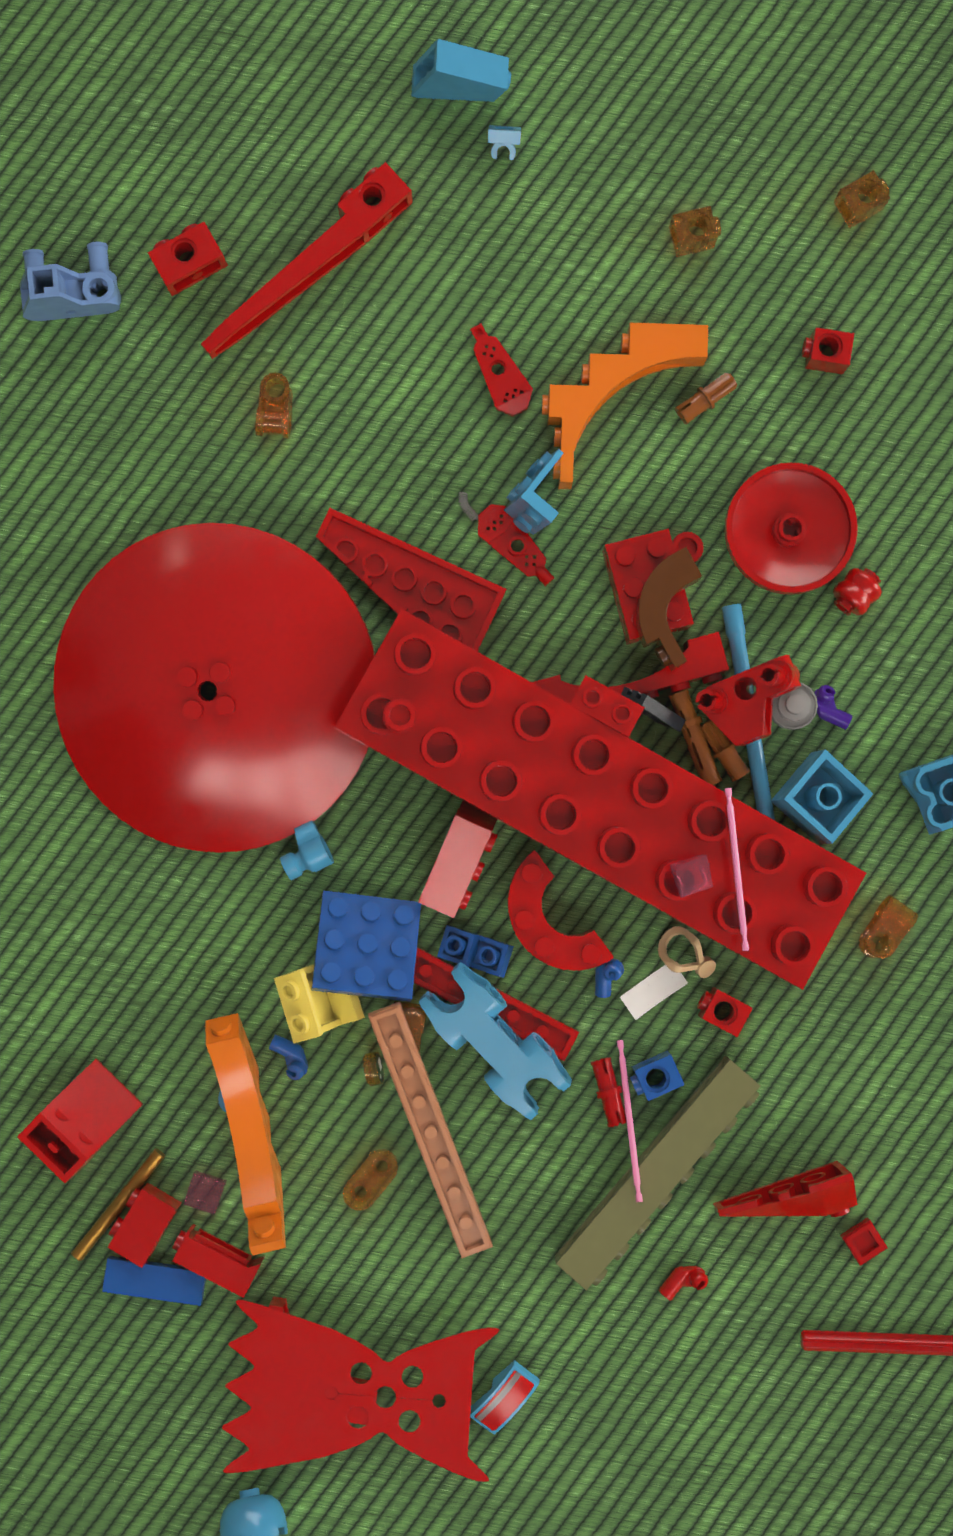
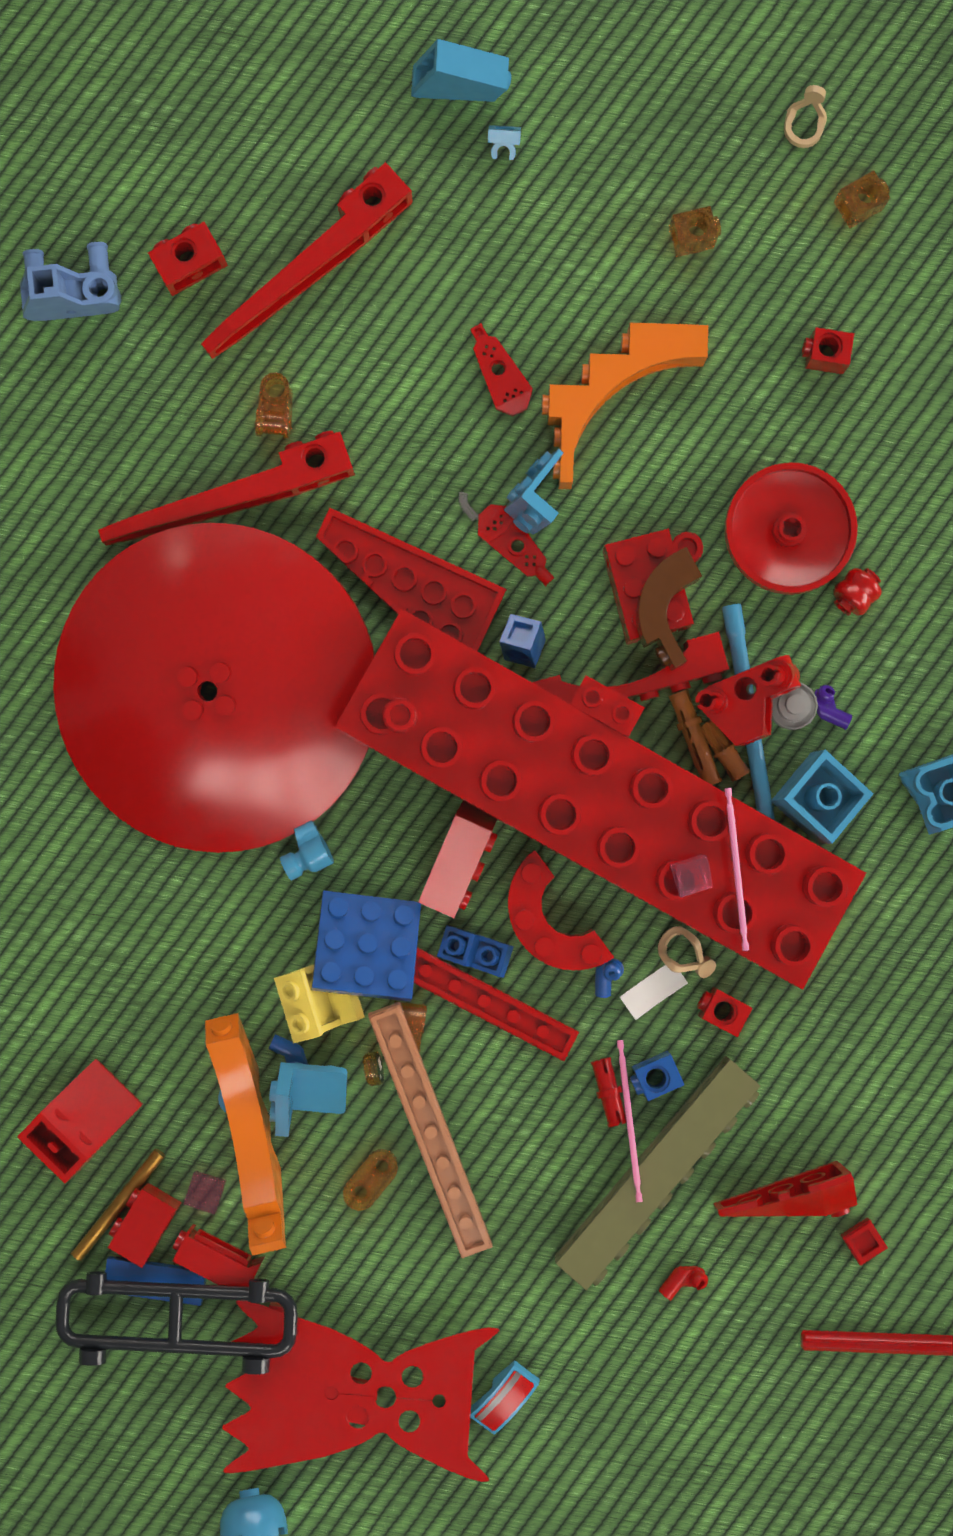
(254, 1355): none -> black bar
(255, 490): none -> red piece
(306, 1089): none -> dark azure bracket
(512, 1058): dark azure piece -> none
(522, 640): none -> blue brick
(655, 710): black tile -> none
(706, 398): dark orange axle -> none
(813, 95): none -> tan piece
(890, 924): clear orange piece -> none

